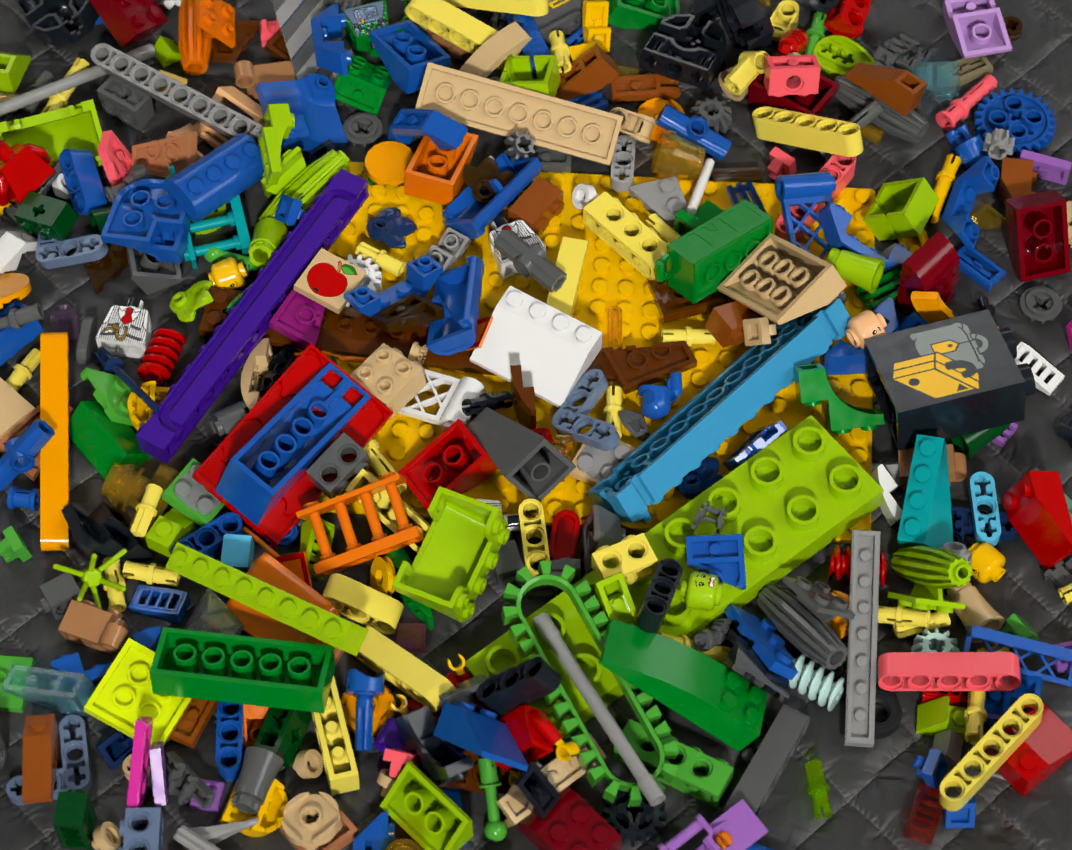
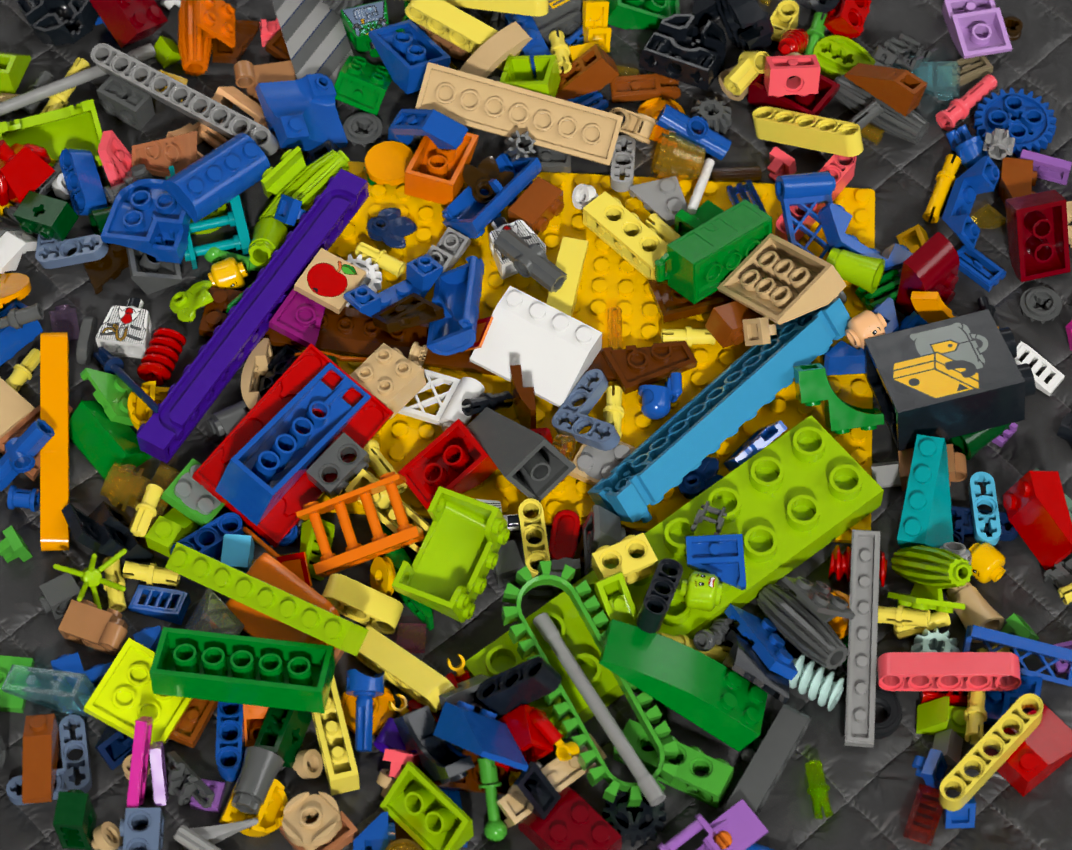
(277, 127): lime slope -> none
(330, 55): blue slope -> none
(635, 424): dark grey tile -> none
(888, 506): white slope -> none
(904, 207): lime piece -> none

